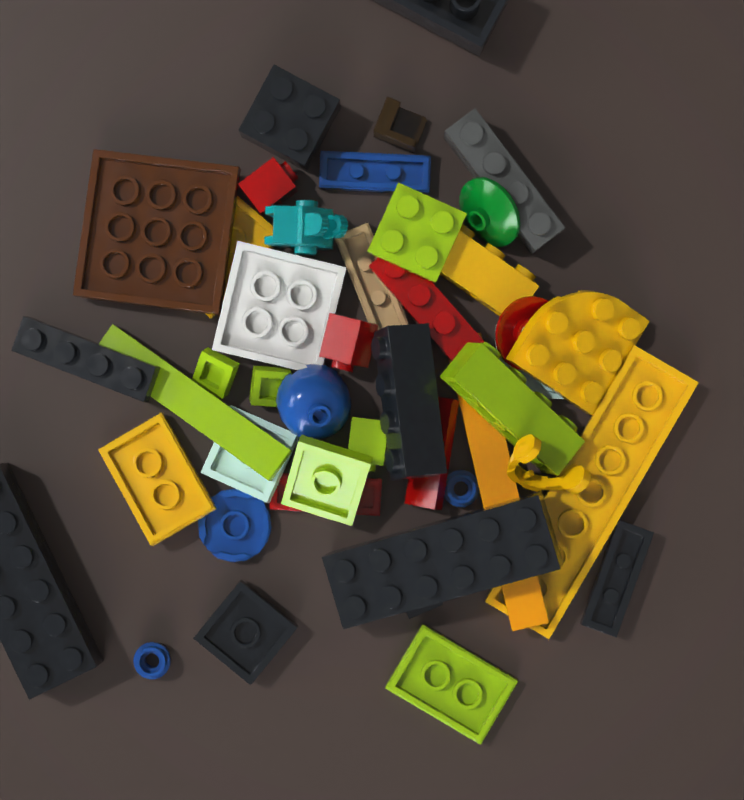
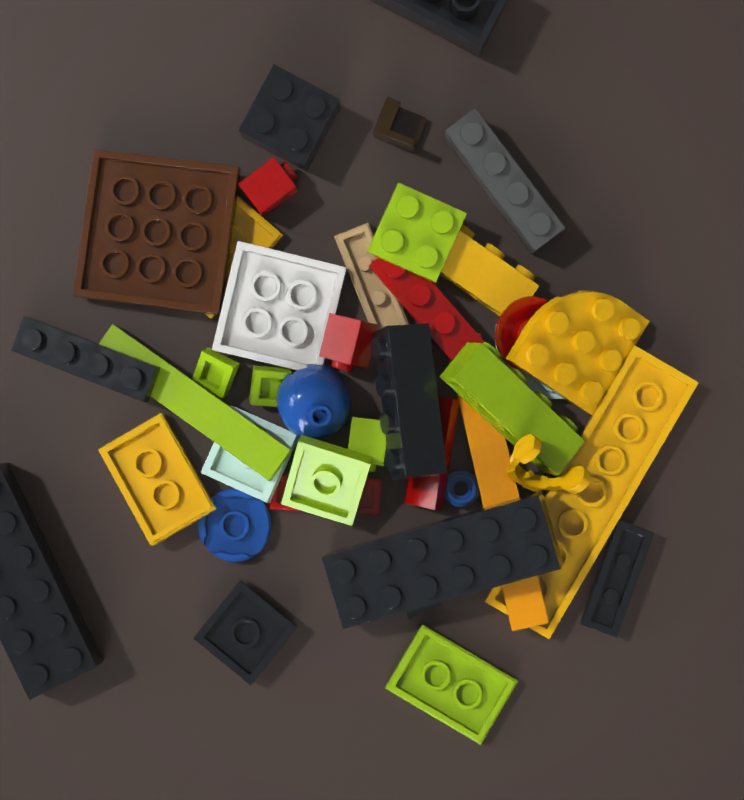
(144, 668): blue plate -> none
(305, 227): teal hinge -> none
(373, 171): blue tile -> none
(490, 211): green dish -> none

